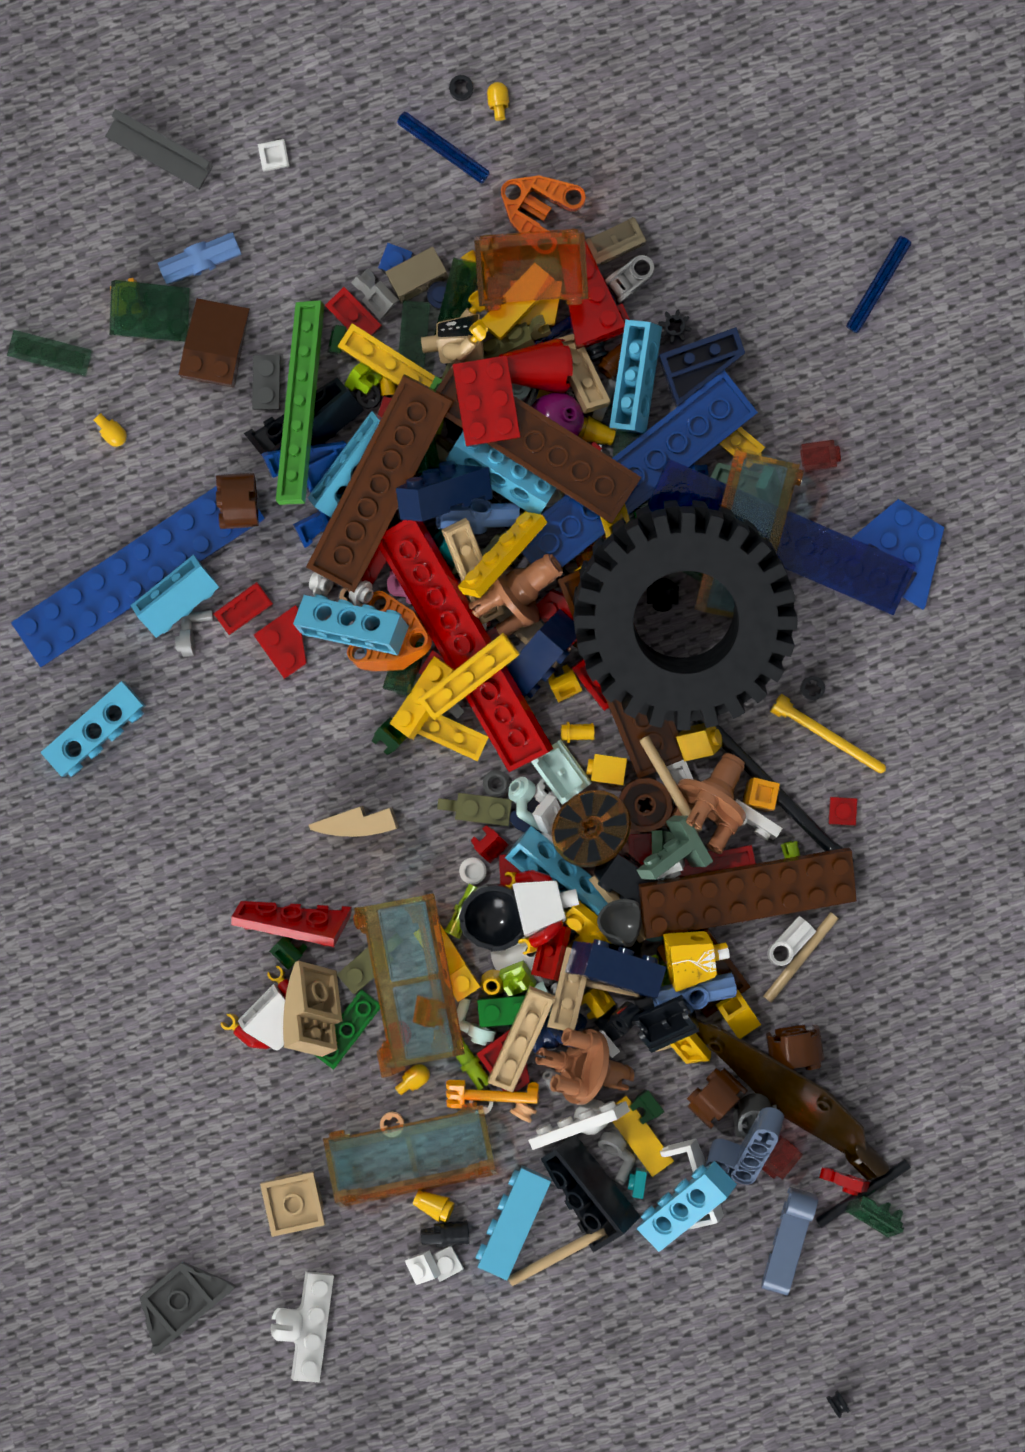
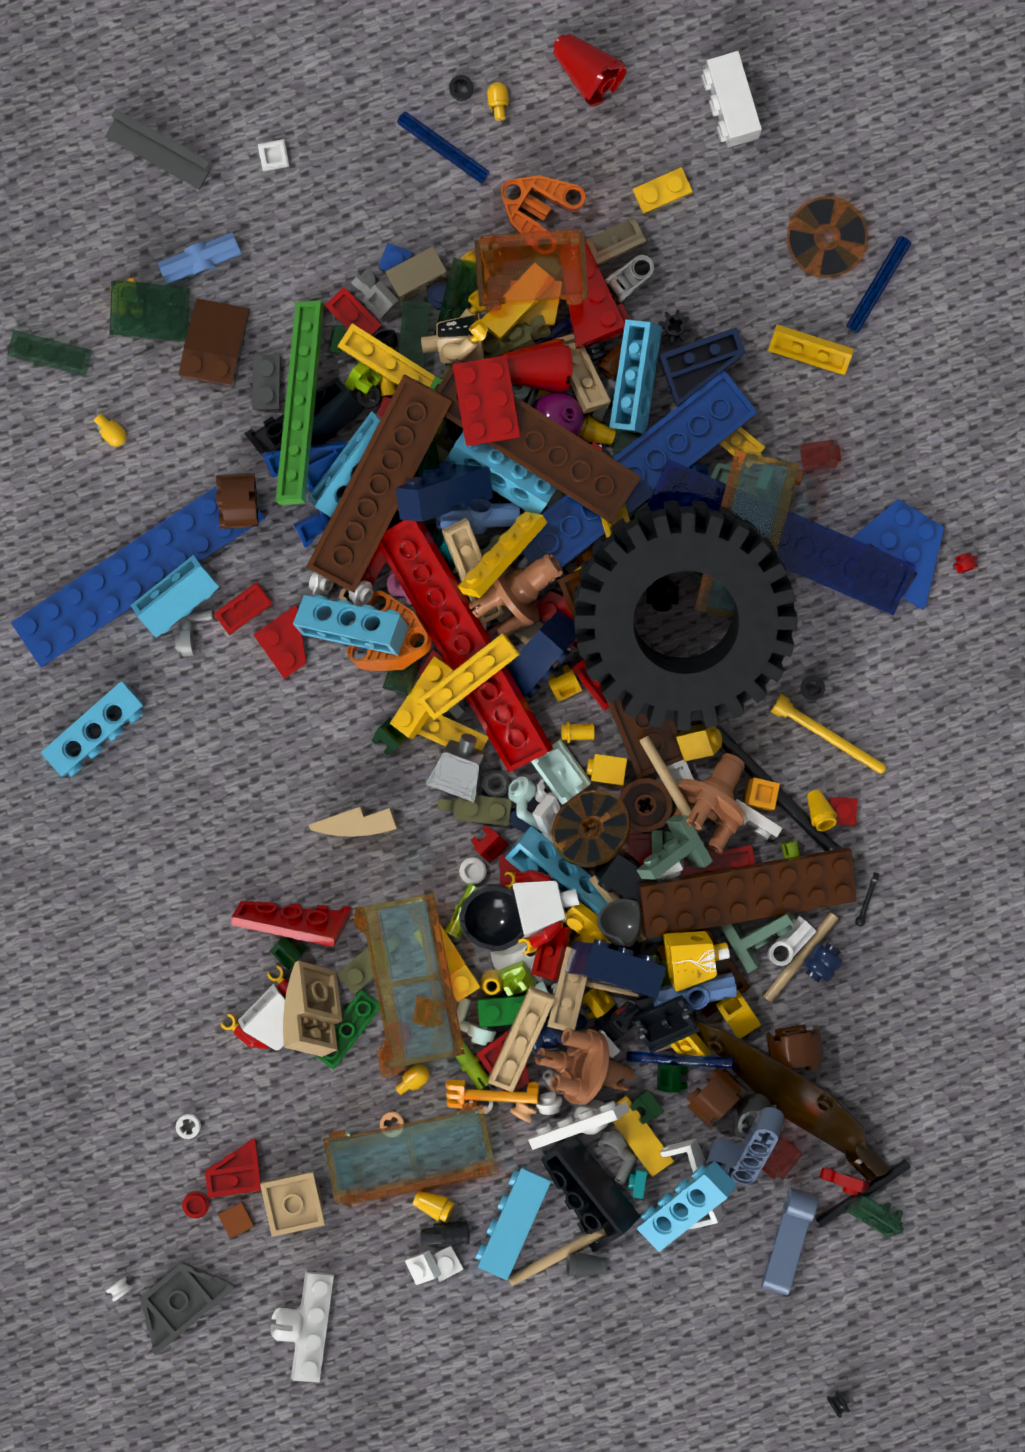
(119, 1288): none -> white bush
(195, 1129): none -> white bush
(195, 1204): none -> red plate
(235, 1173): none -> red wing
(236, 1219): none -> dark orange tile
(388, 337): none -> black hinge
(459, 769): none -> torso
(549, 1103): none -> white plate
(585, 1265): none -> dark grey cone
(589, 68): none -> red cone
(662, 190): none -> yellow plate
(670, 1078): none -> dark green tile
(680, 1059): none -> clear blue bar
(731, 99): none -> white brick
(743, 943): none -> sand green bracket
(810, 349): none -> yellow plate
(820, 257): none -> clear orange piece
(821, 812): none -> yellow cone
(822, 962): none -> dark blue piece
(860, 920): none -> black hinge
(965, 563): none -> red plate

